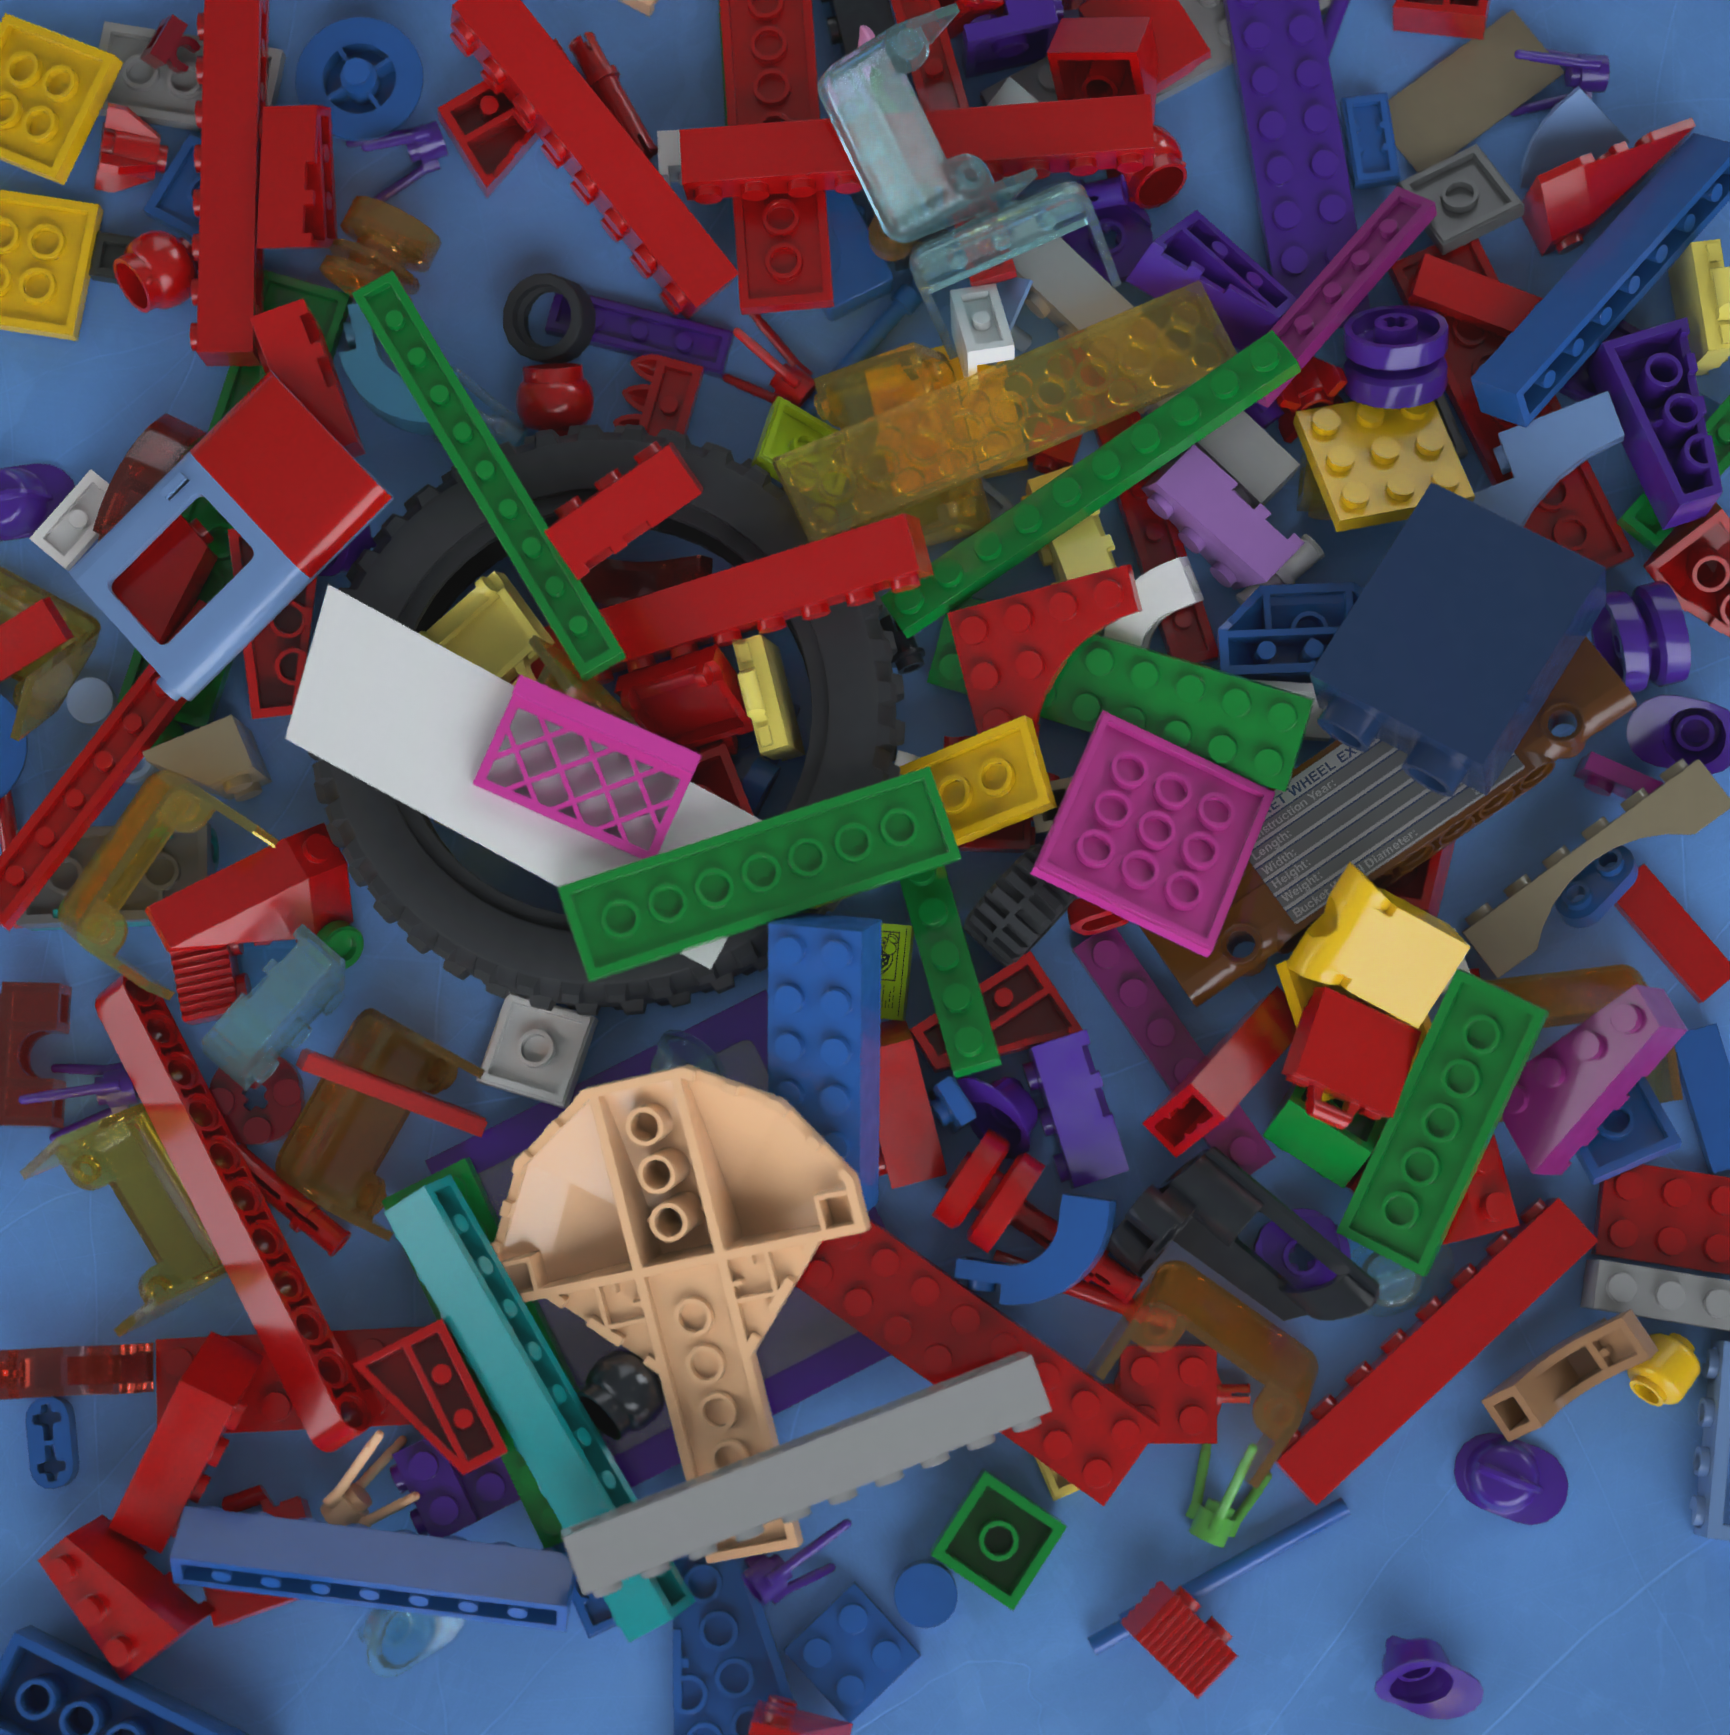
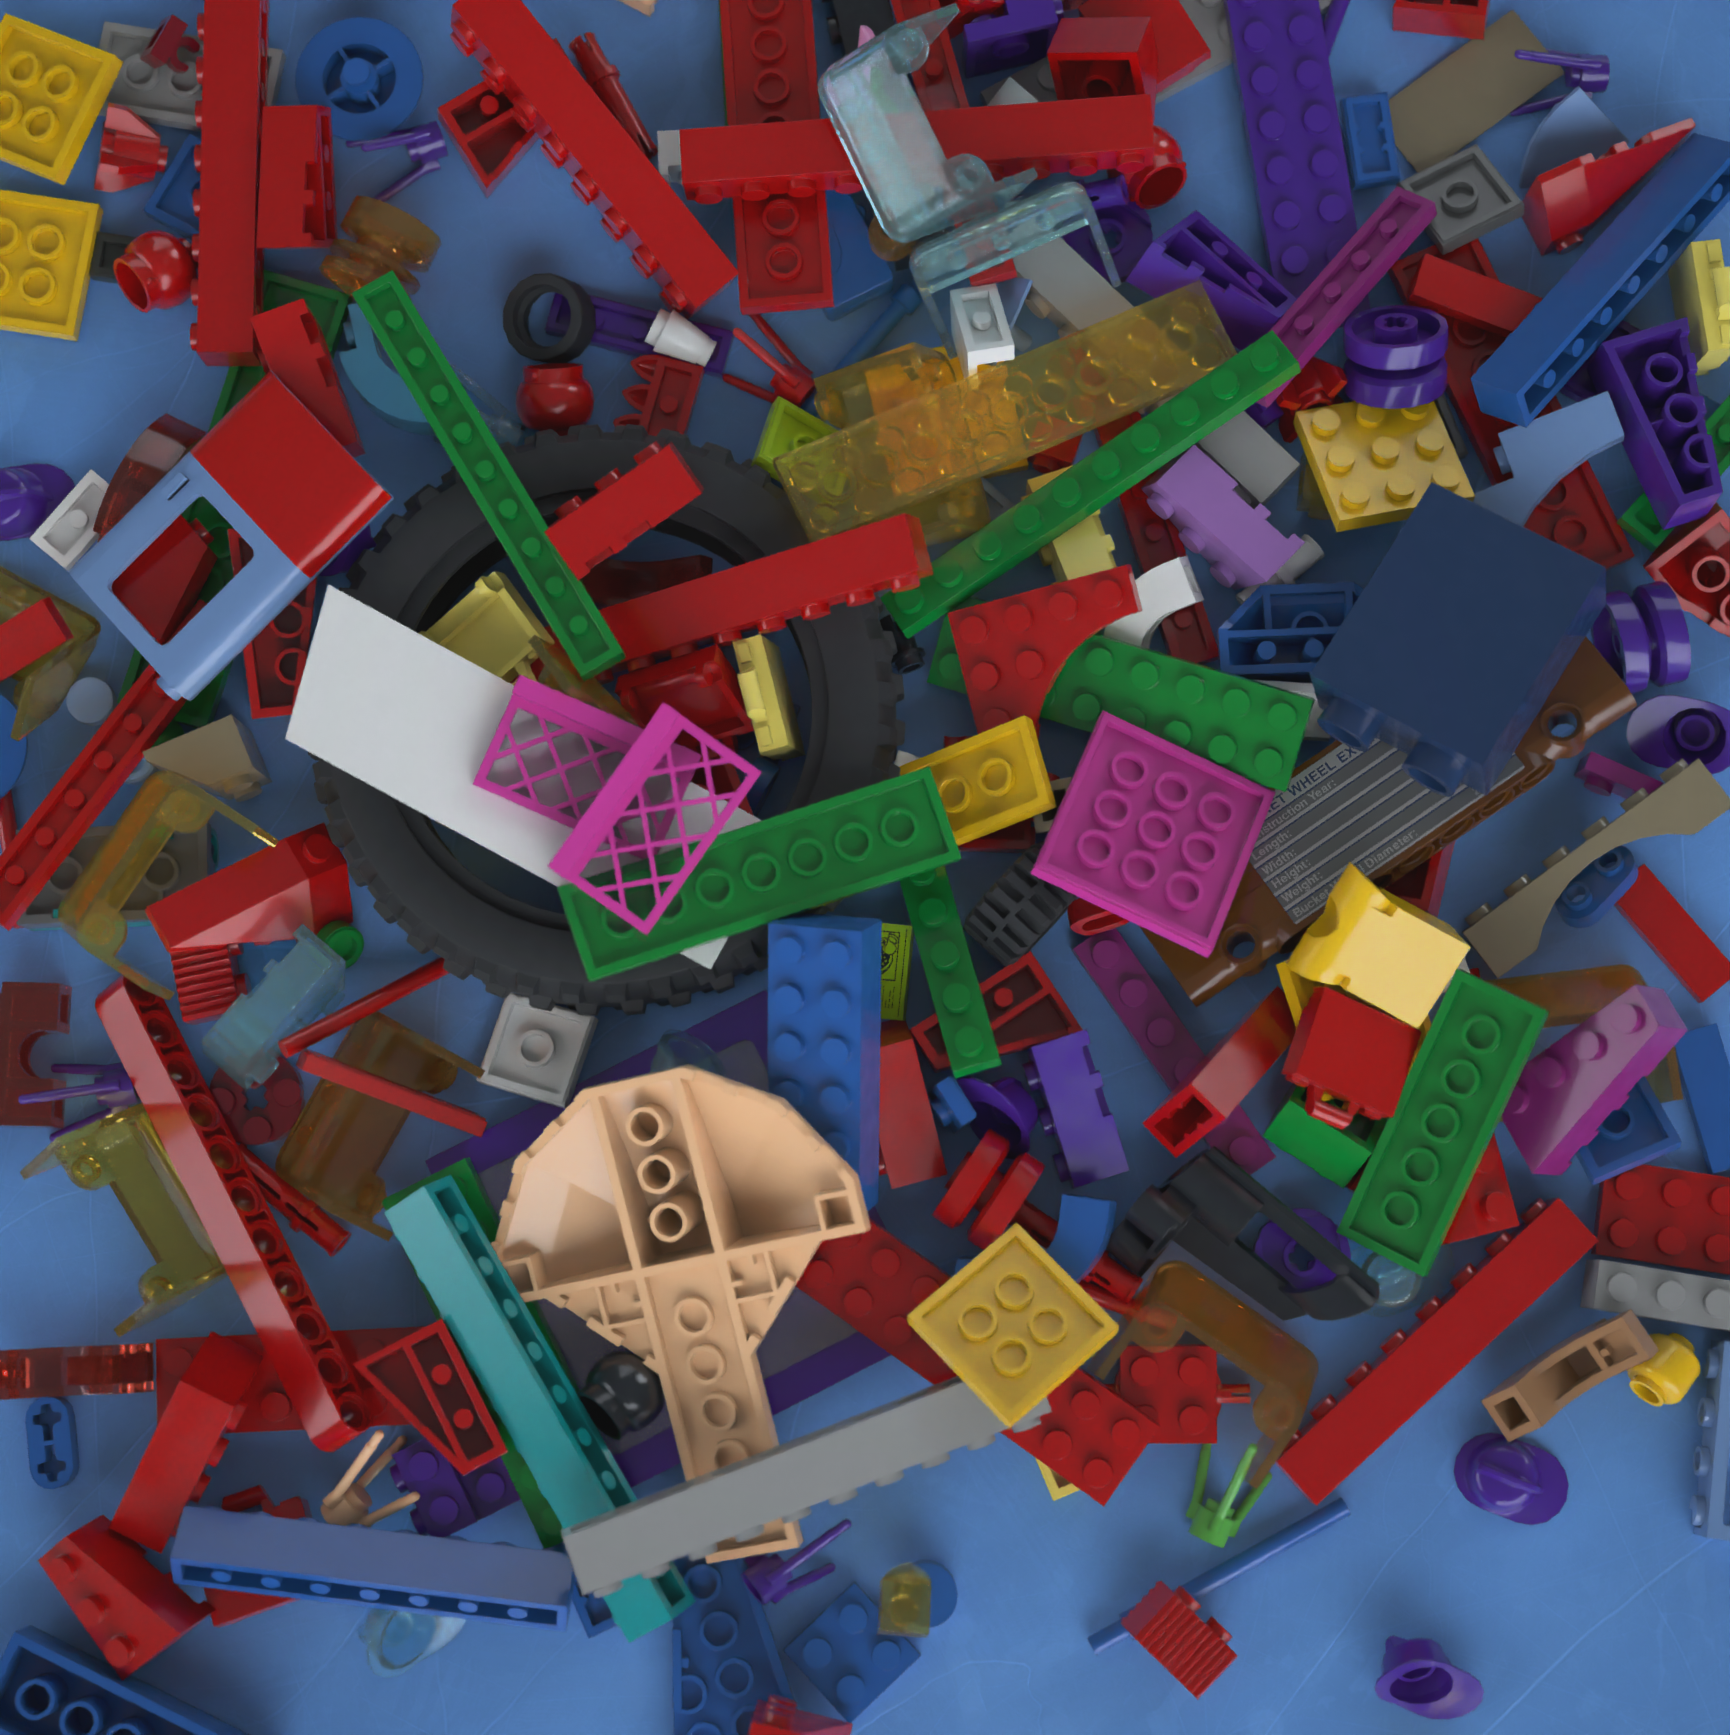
(362, 1008): none -> red bar
(620, 792): none -> dark pink fence
(679, 338): none -> white cone
(905, 1602): none -> clear yellow plate
(997, 1539): green brick -> none
(1012, 1325): none -> yellow plate

